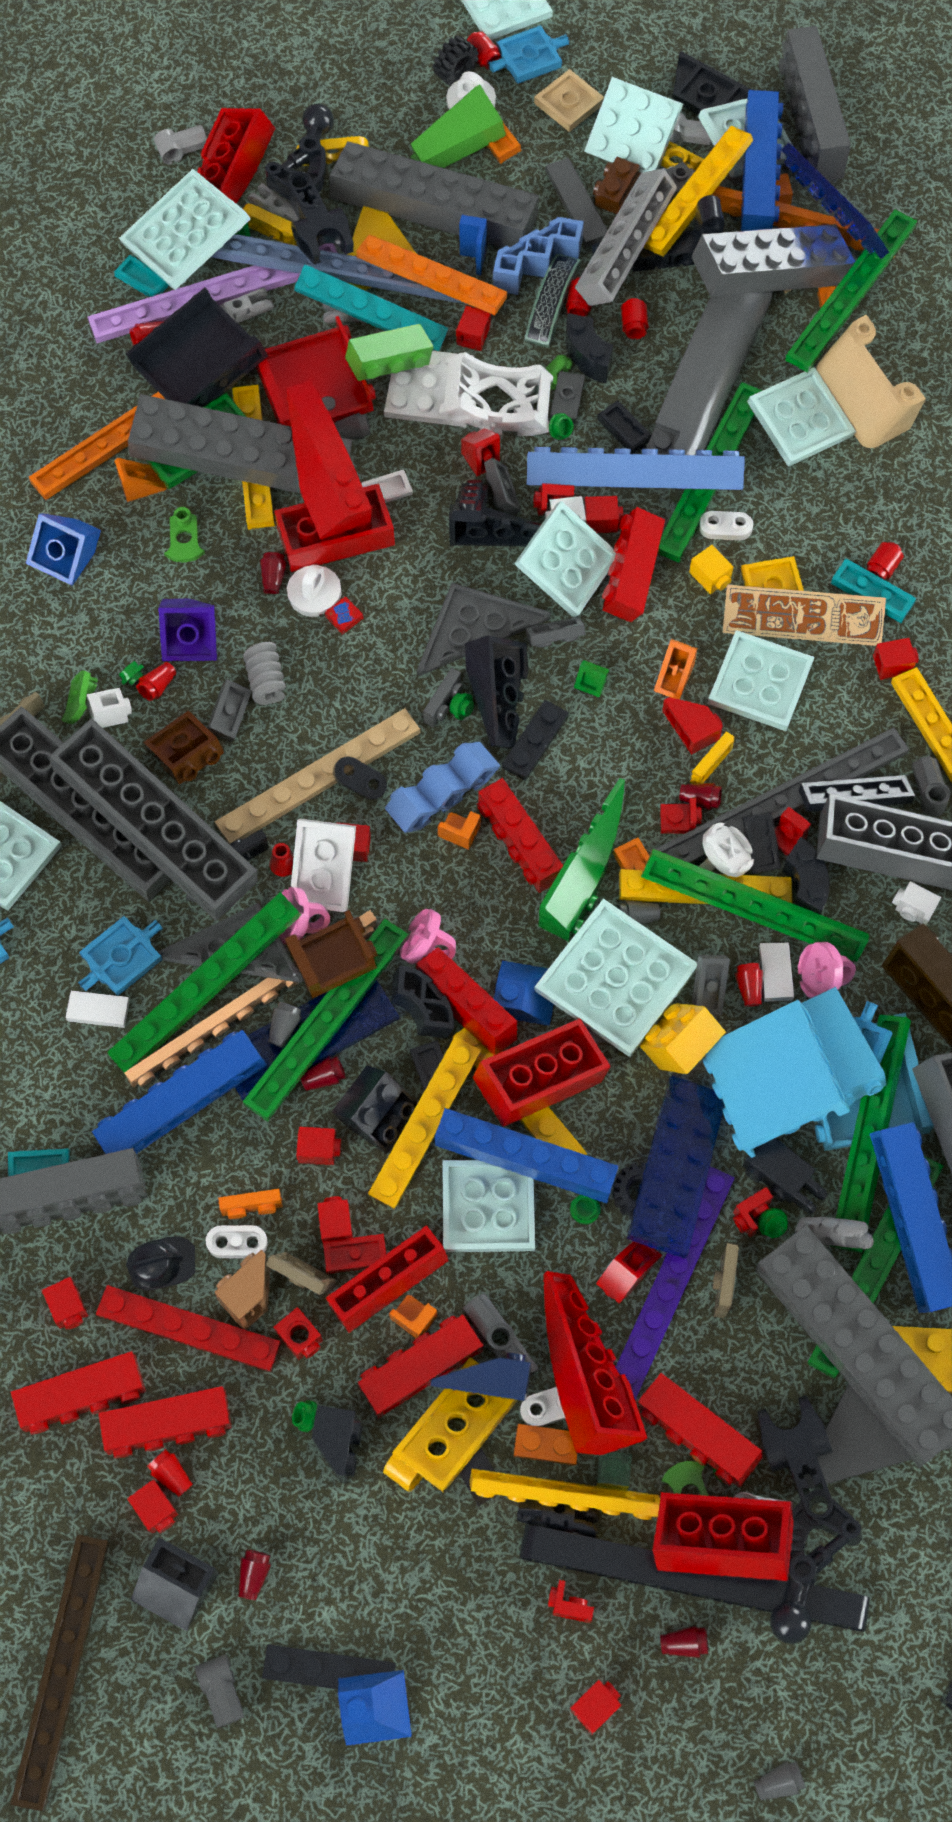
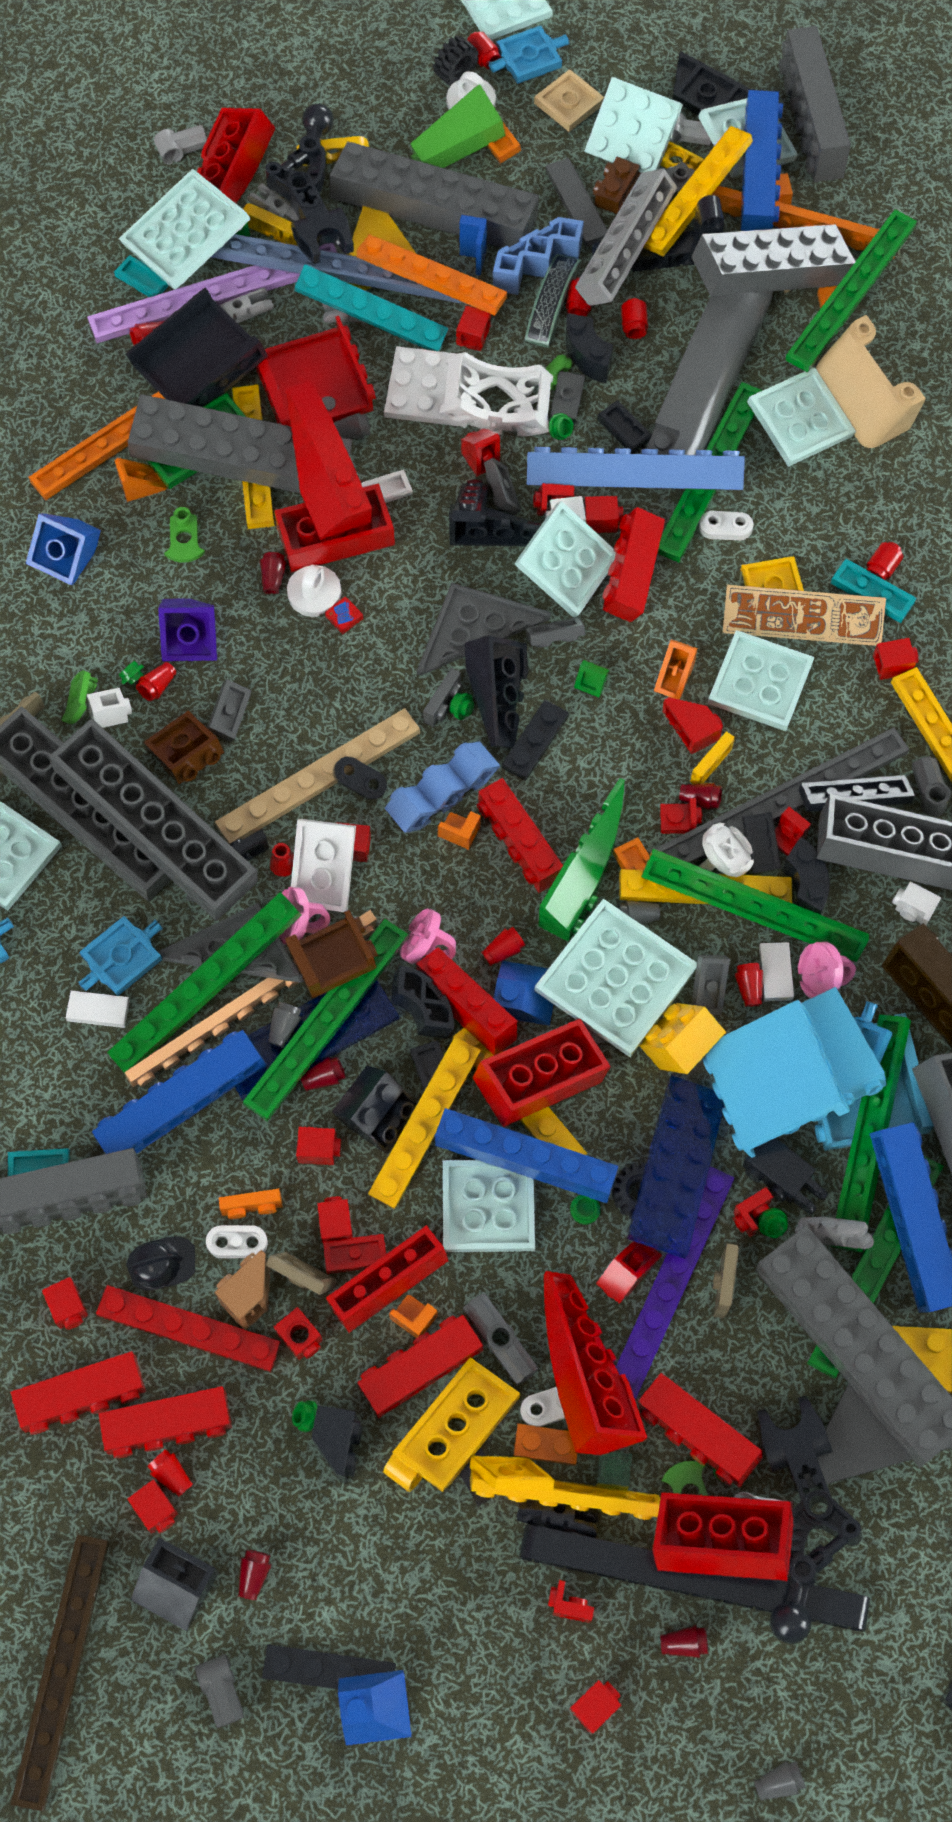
(264, 673): light grey piece -> none
(389, 352): brick -> none
(496, 1377): dark blue slope -> none
(503, 946): none -> red cone
(511, 1473): none -> yellow tile
(711, 569): yellow brick -> none
(834, 202): clear blue plate -> none

